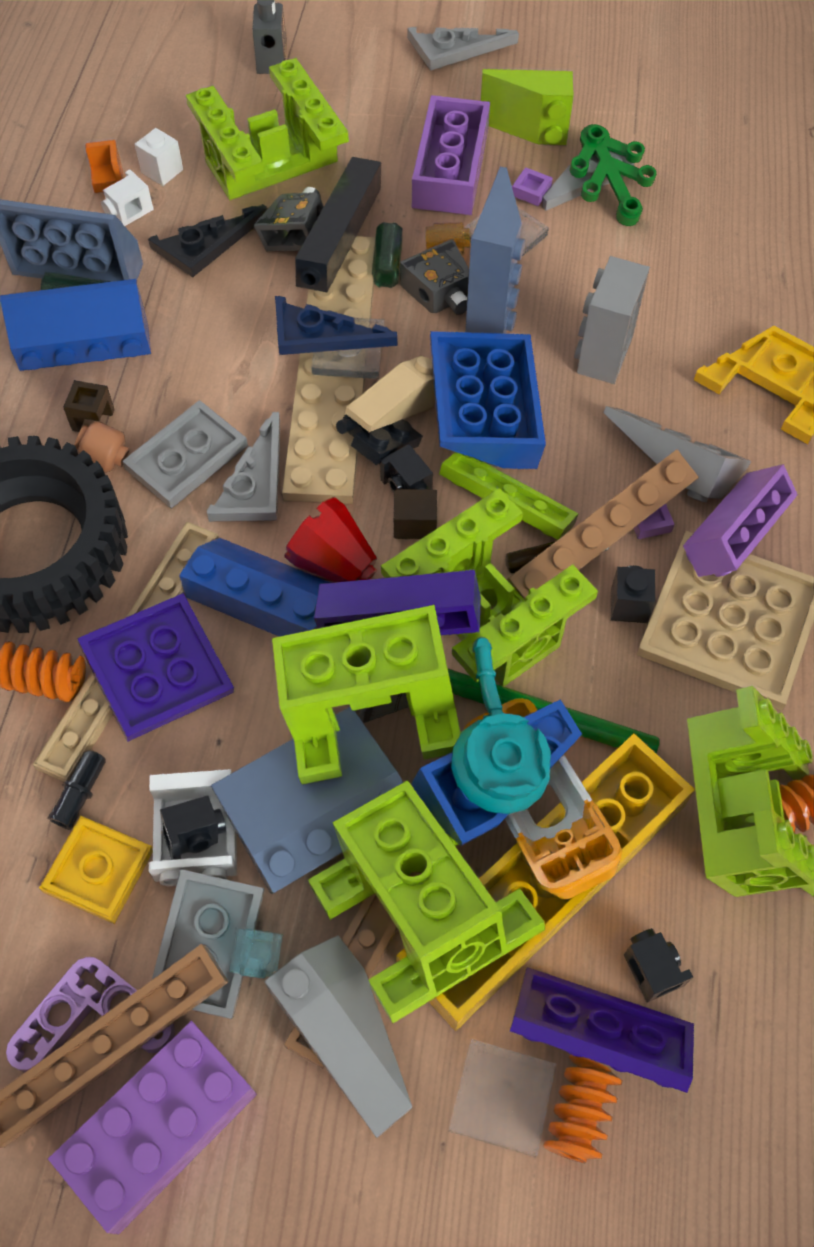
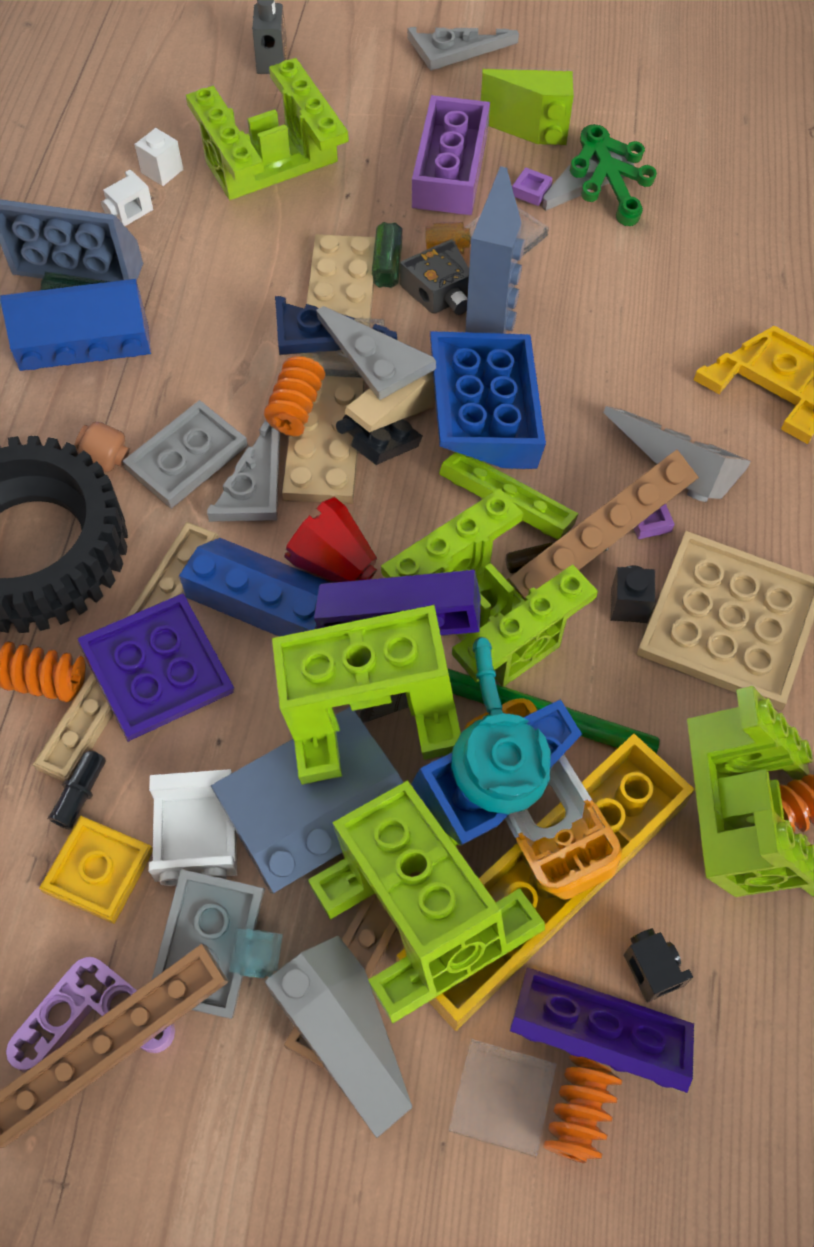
(87, 402): dark brown panel -> none
(104, 164): orange panel -> none
(152, 1129): medium lavender brick -> none
(191, 826): black brick -> none
(205, 241): black wing -> none
(289, 220): dark grey torso -> none
(294, 395): none -> orange piece
(338, 225): black brick -> none
(377, 357): none -> light grey wing
(406, 470): black brick -> none
(414, 513): dark brown panel -> none
(610, 318): light grey brick -> none
(740, 521): medium lavender brick -> none

